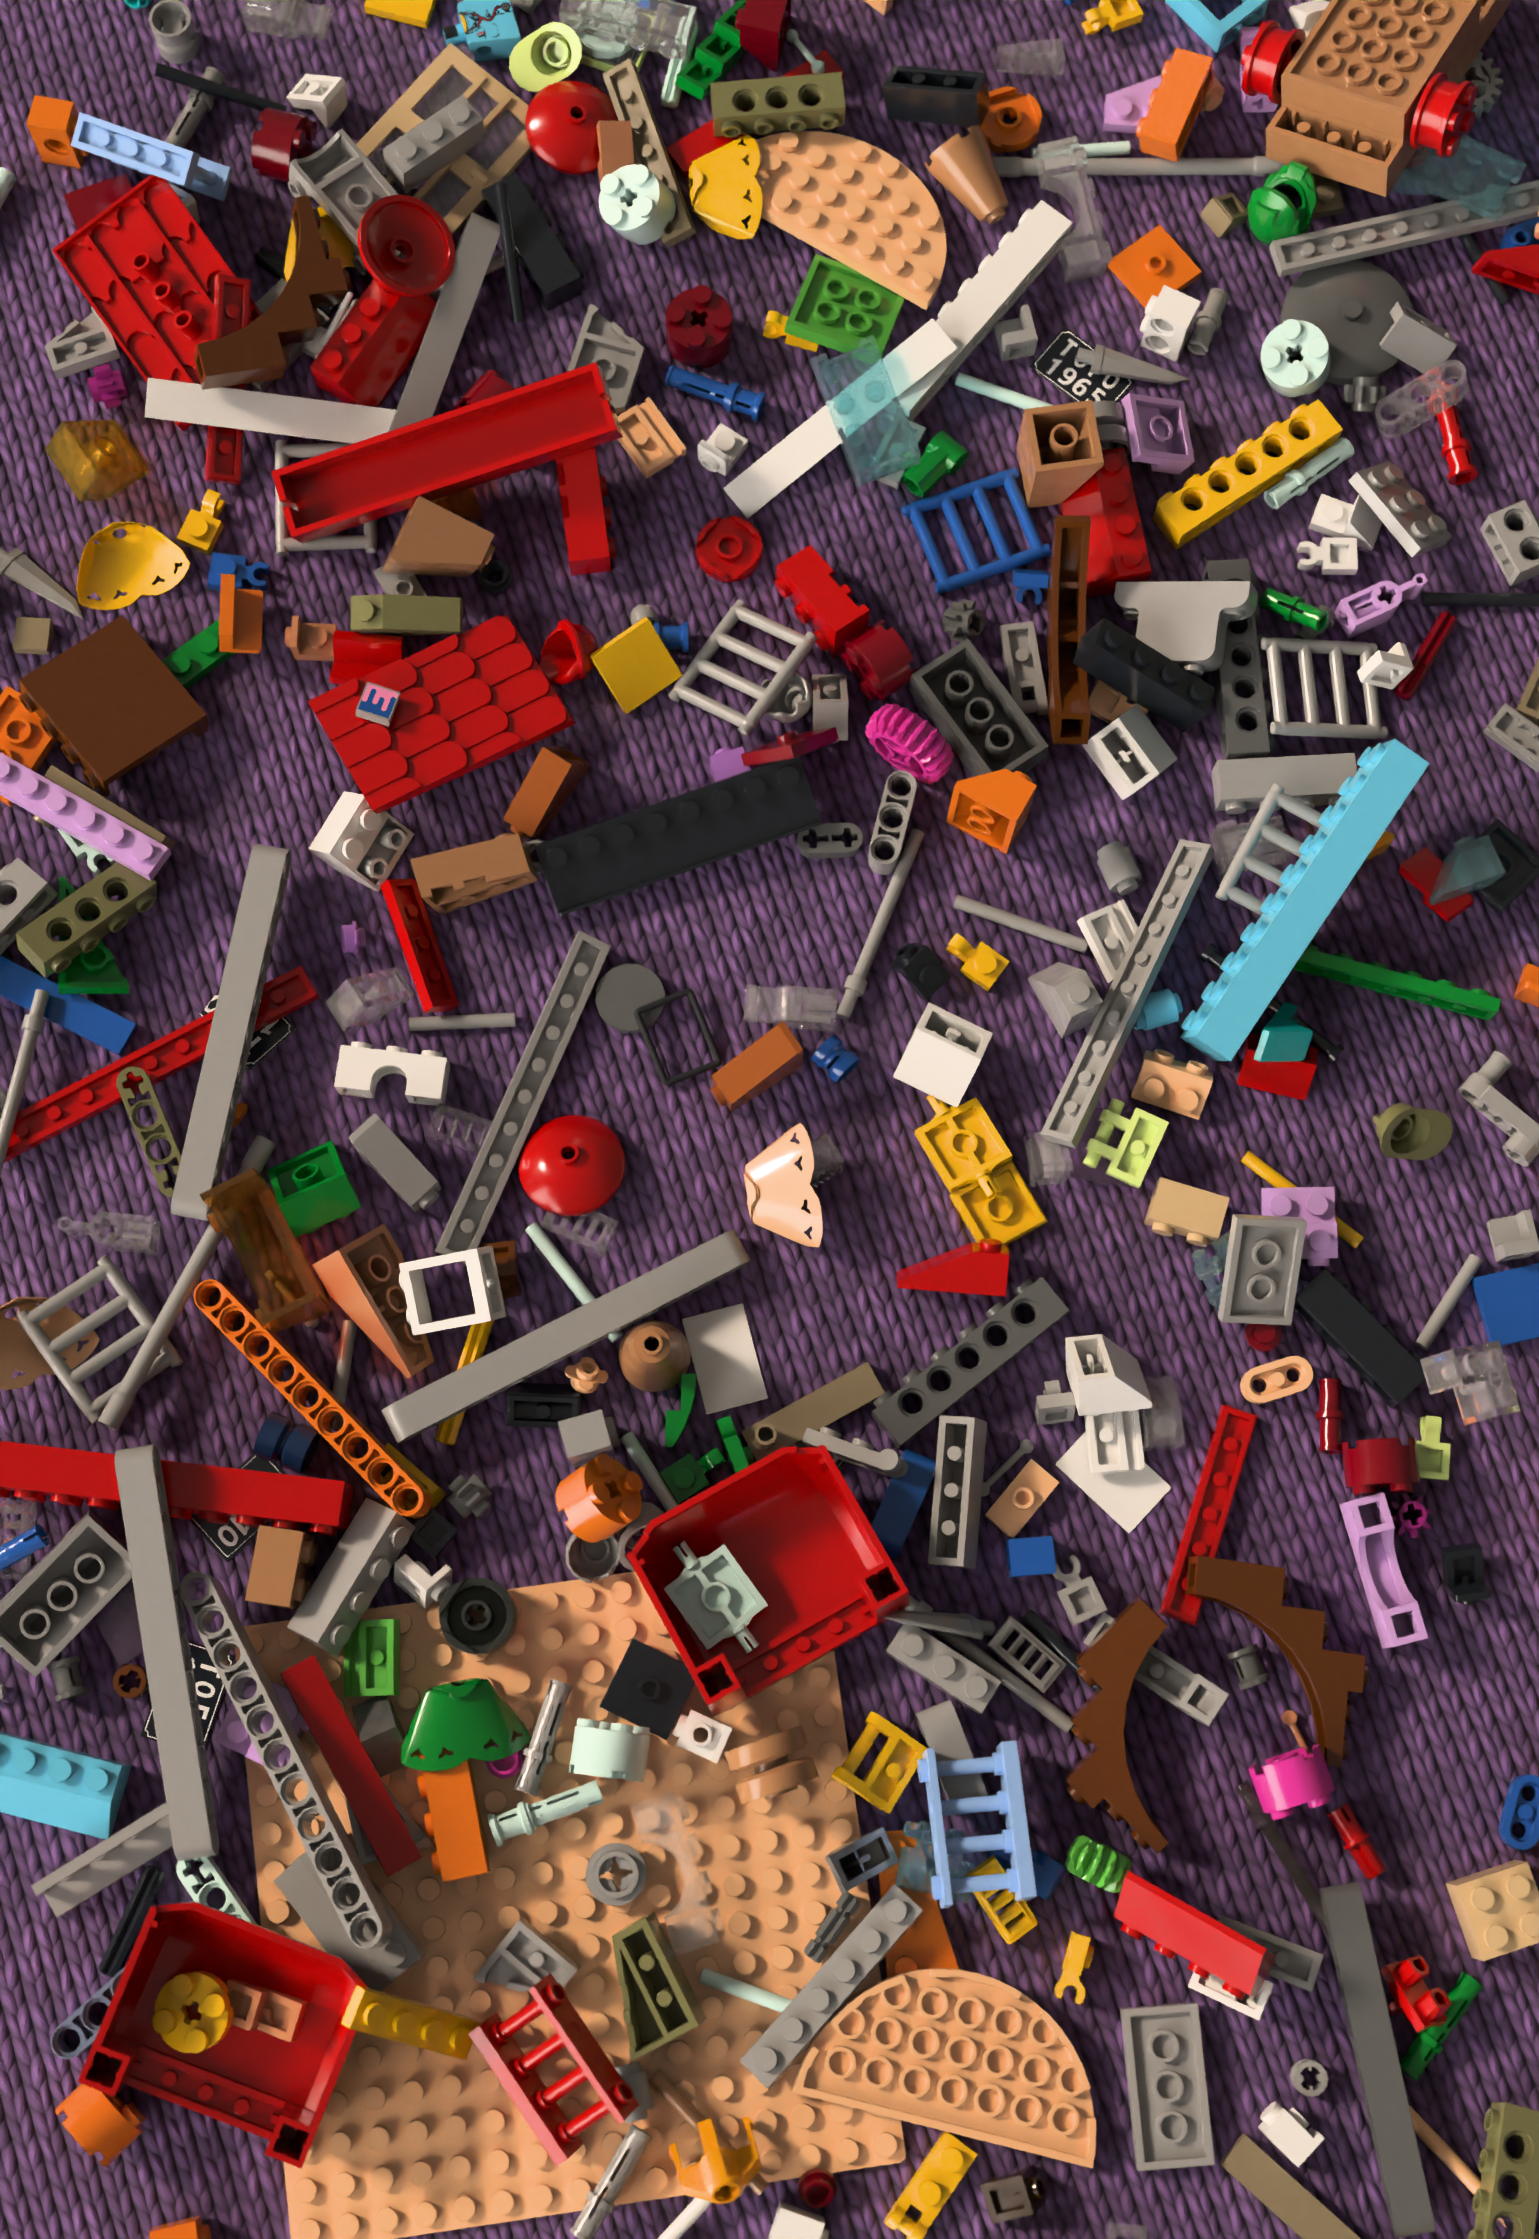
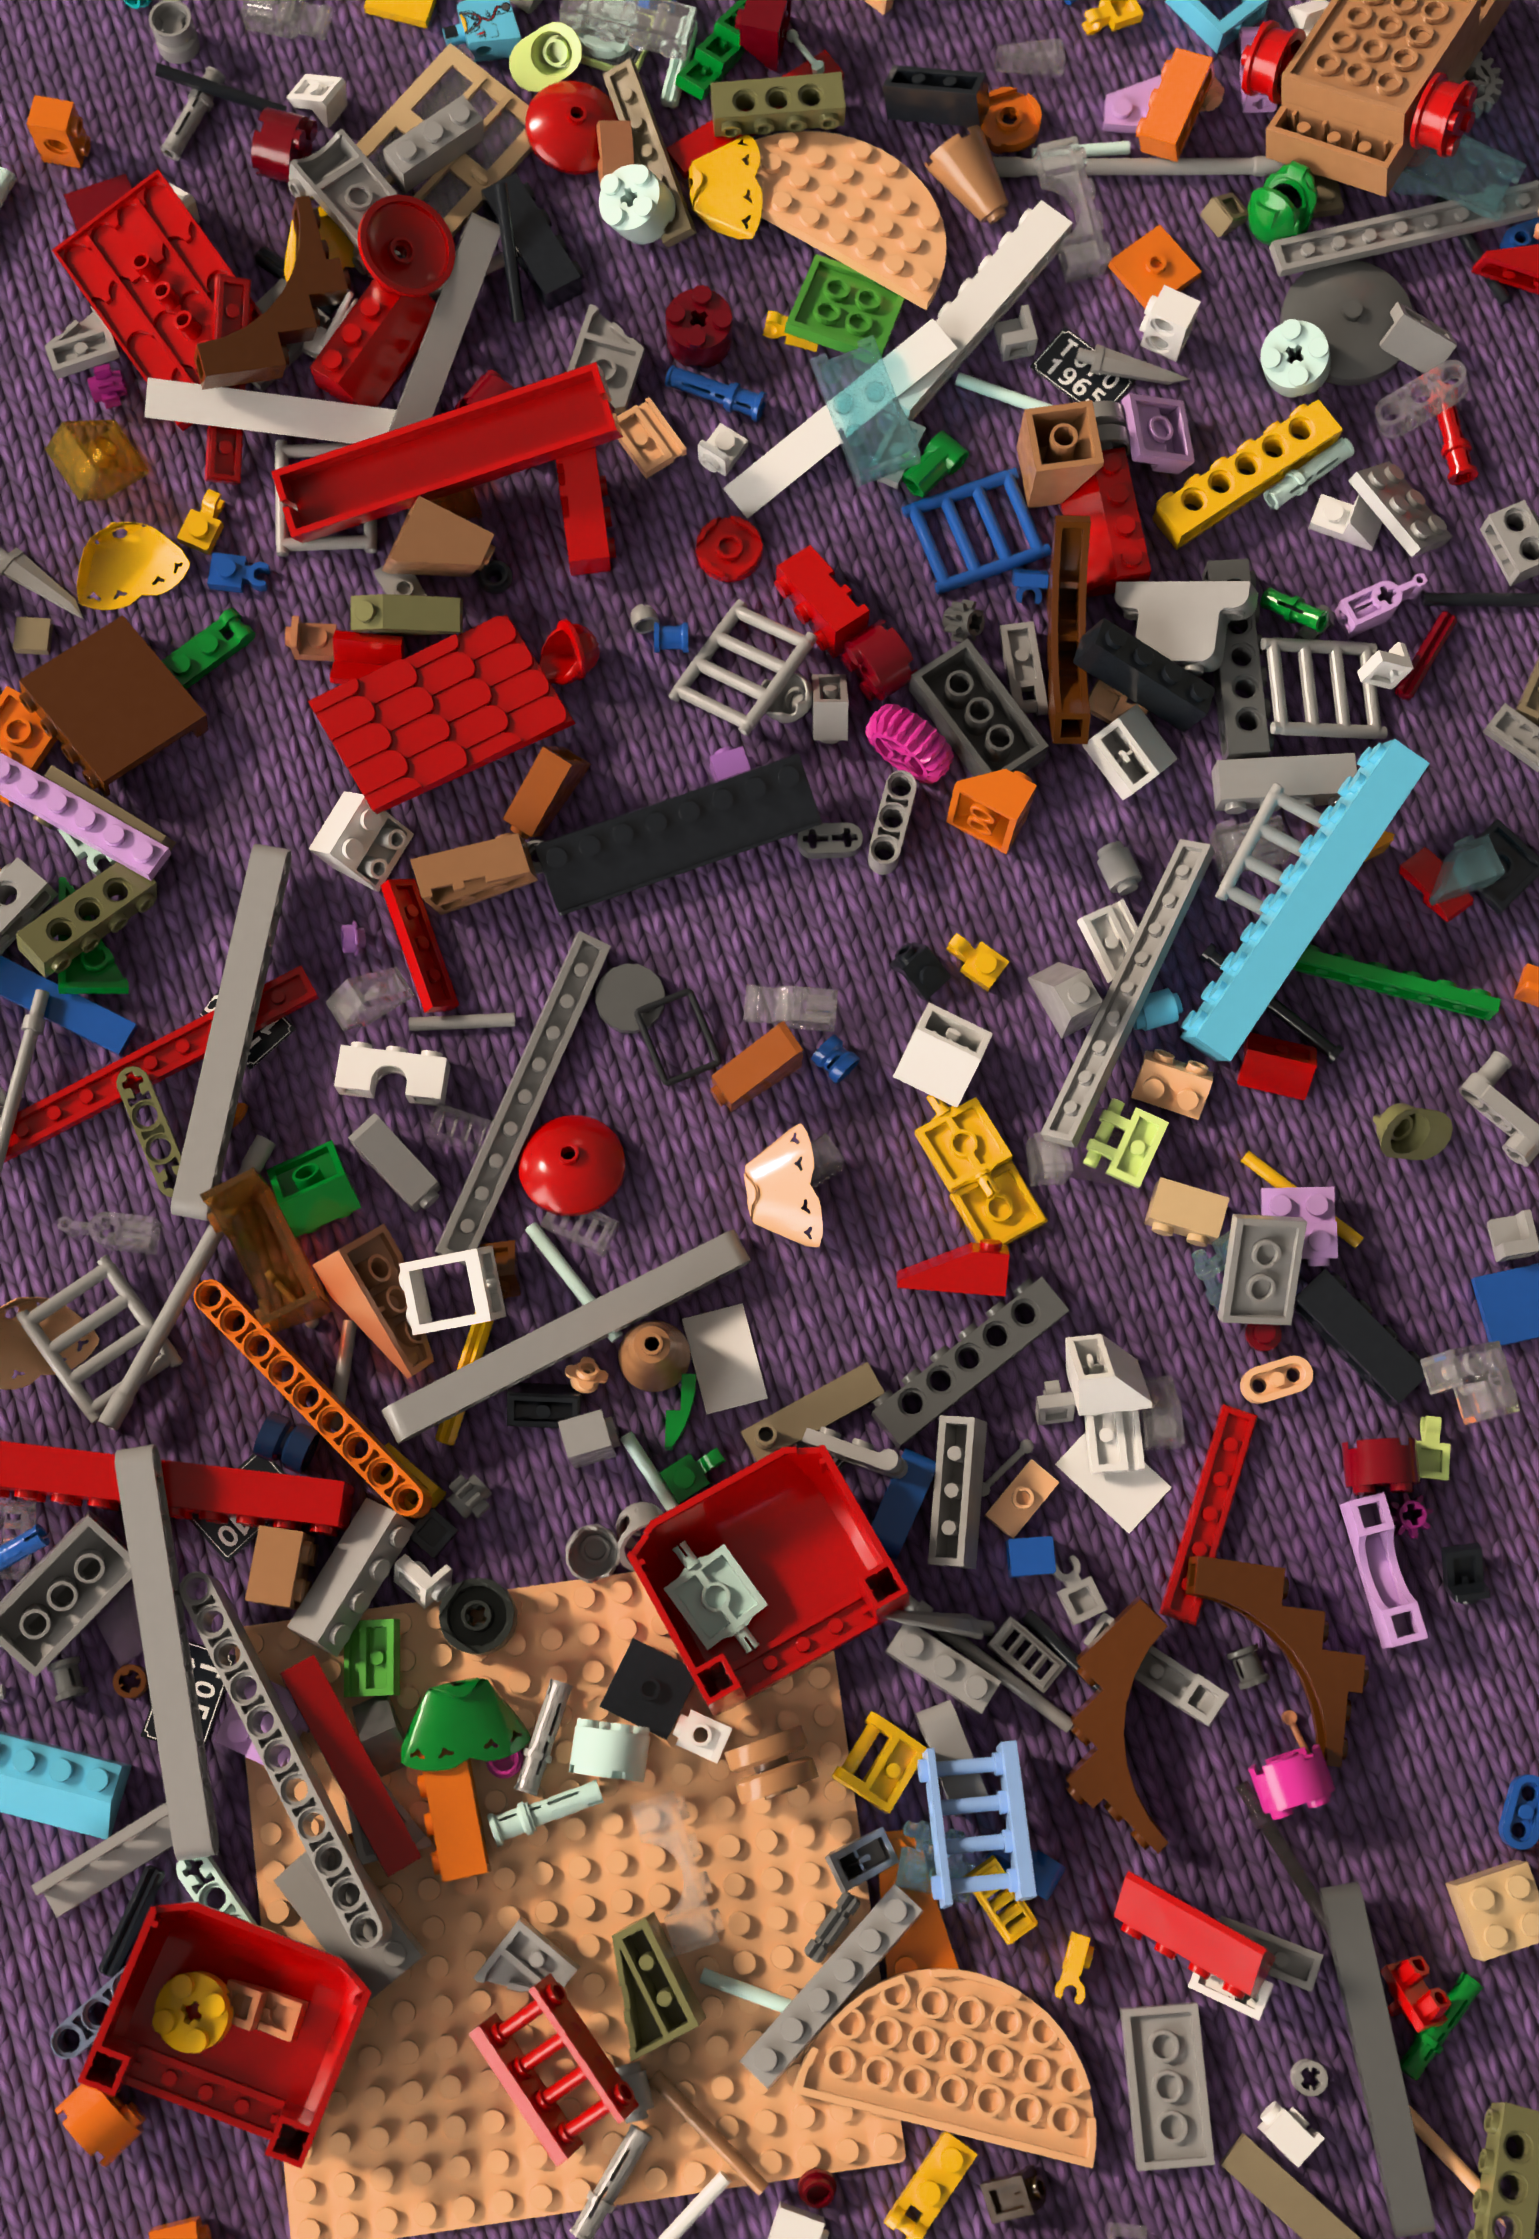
(151, 156): light blue fence -> none
(240, 618): orange panel -> none
(377, 704): tile -> none
(409, 2022): yellow plate -> none
(599, 1498): orange brick -> none
(601, 1862): light grey gear -> none
(635, 665): yellow tile -> none
(721, 2171): light orange piece -> none
(739, 1456): green plate -> none
(789, 746): dark red plate -> none
(856, 983): light grey bar -> none
(1020, 923): light grey bar -> none
(1097, 1864): bright green gear -> none
(1208, 321): light grey pin -> none
(1283, 1038): teal slope -> none
(1330, 1416): dark red pin -> none
(1334, 556): white plate -> none
(1357, 1841): red axle -> none
(1364, 393): dark grey gear -> none
(1448, 1302): light grey bar -> none

